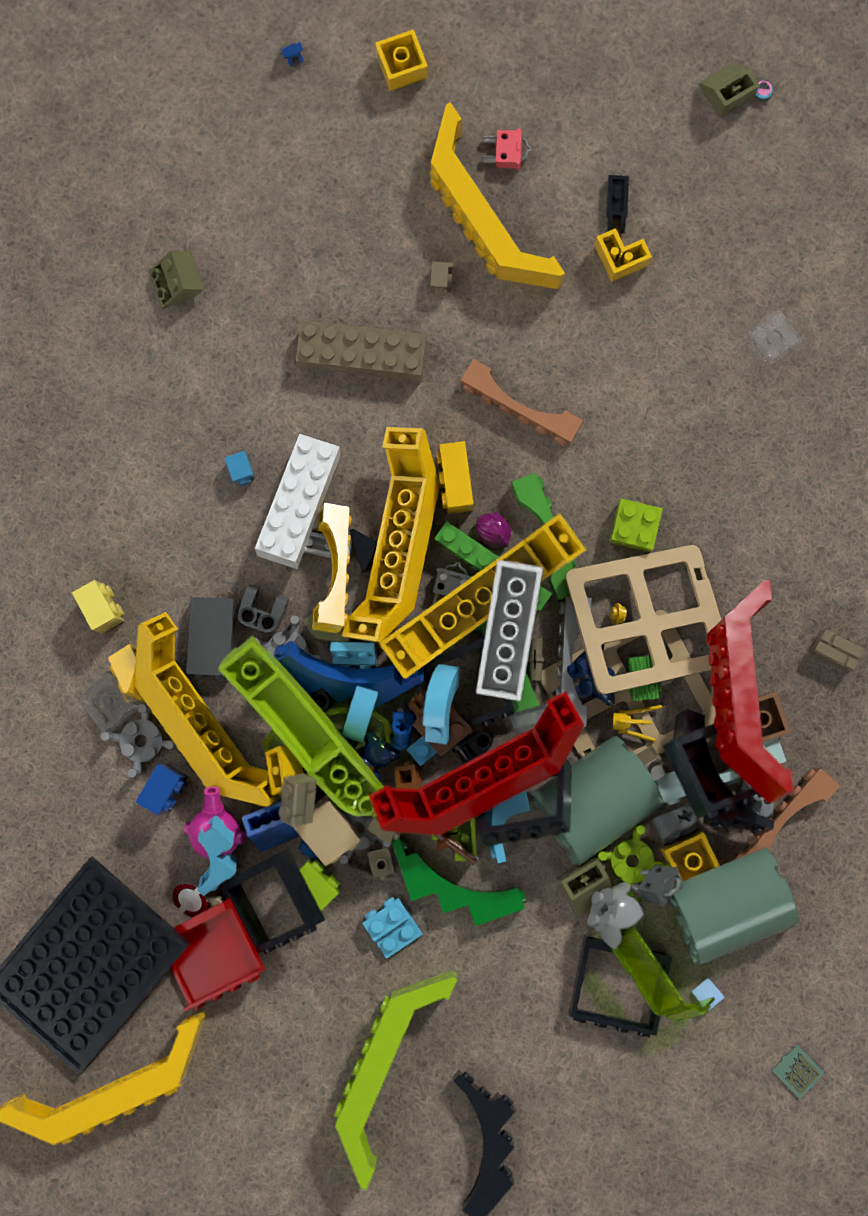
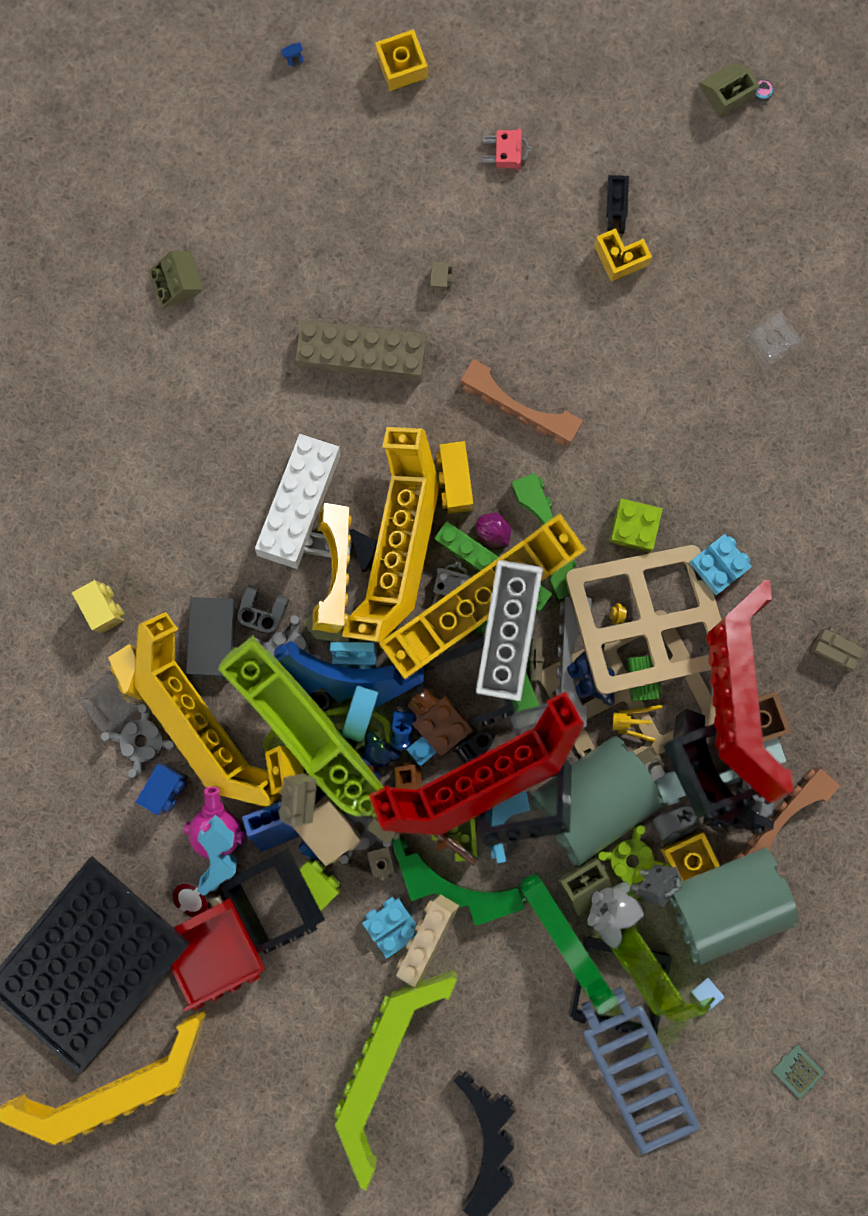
(240, 468): dark azure brick -> none
(427, 941): none -> tan brick
(438, 703): medium azure arch -> none
(479, 219): yellow slope -> none
(568, 943): none -> green arch
(665, 1069): none -> sand blue bar
(721, 564): none -> medium azure plate

